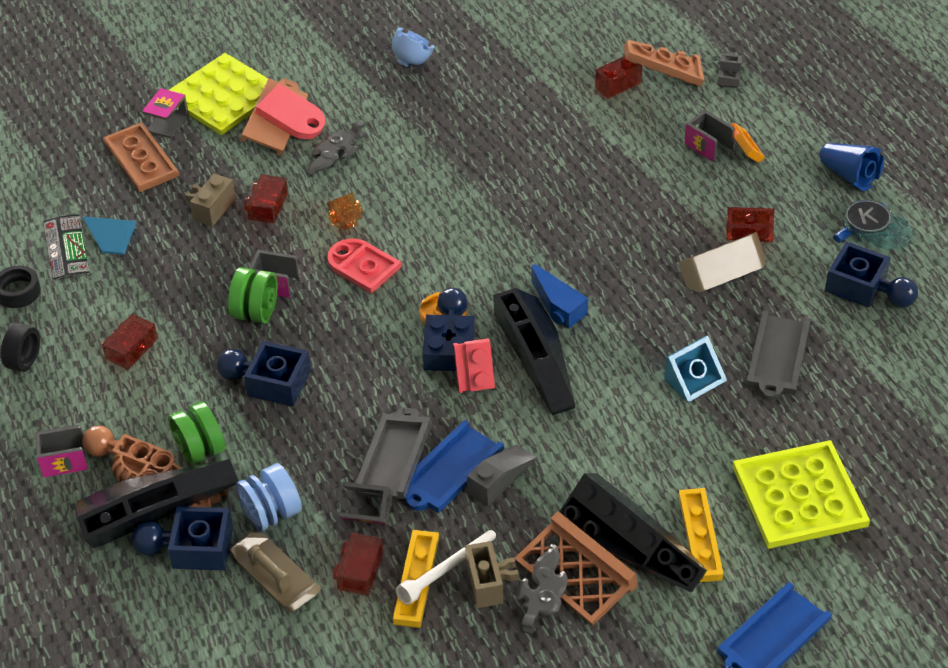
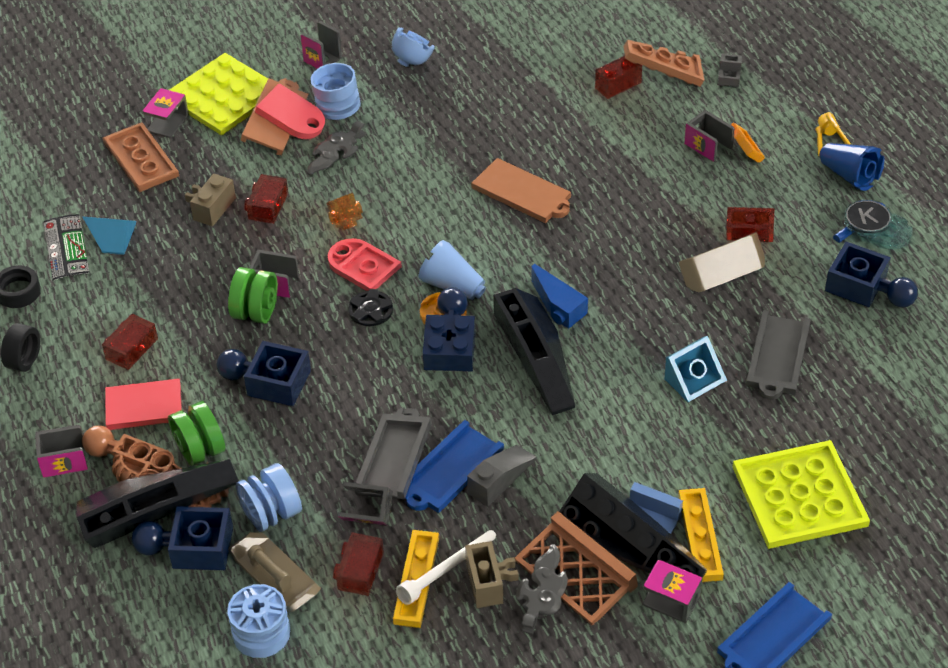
(142, 403): none -> coral tile
(258, 620): none -> light blue wheel
(327, 45): none -> dark grey piece
(335, 90): none -> light blue wheel
(370, 306): none -> black wheel
(451, 270): none -> light blue cone
(474, 365): coral plate -> none
(523, 191): none -> nougat piece
(660, 506): none -> medium blue panel
(672, 591): none -> piece
(828, 126): none -> yellow plant

